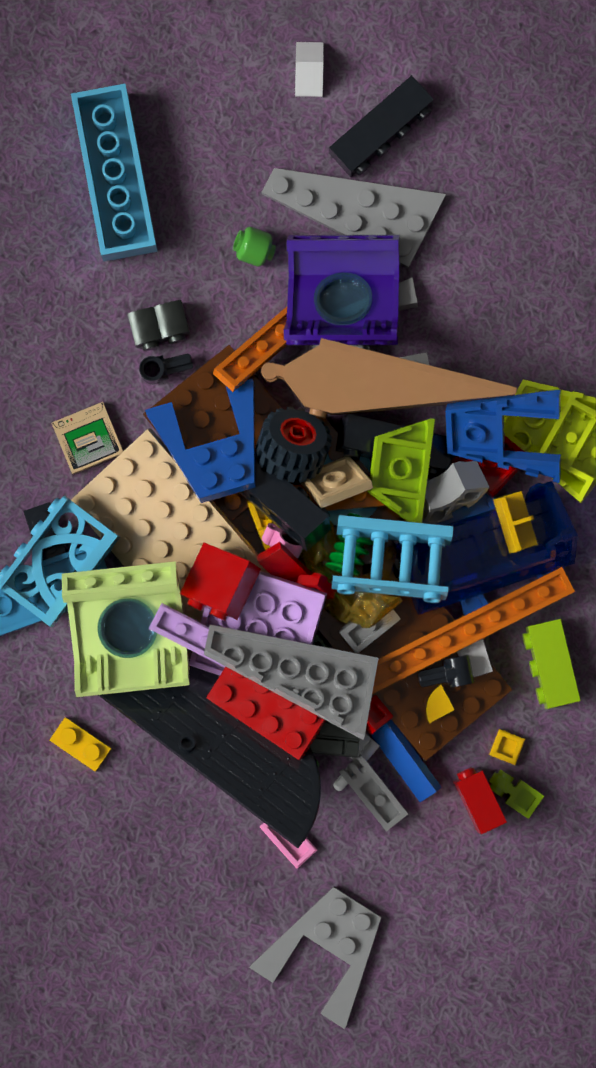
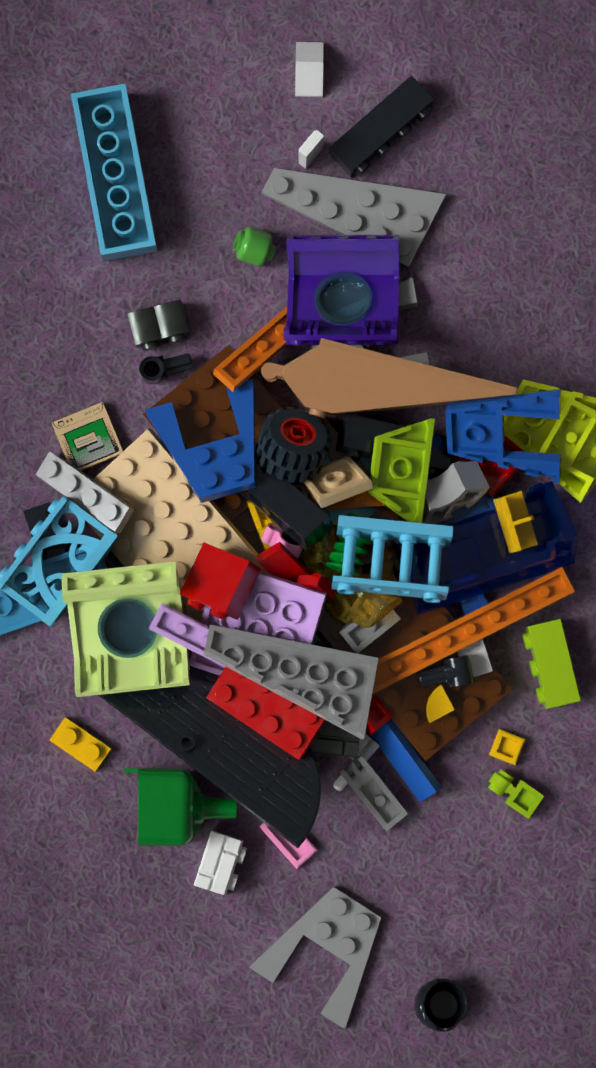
(85, 492): none -> light grey plate
(174, 807): none -> green piece
(219, 863): none -> white brick
(311, 148): none -> white tile
(441, 1004): none -> black piece
(479, 800): red piece -> none

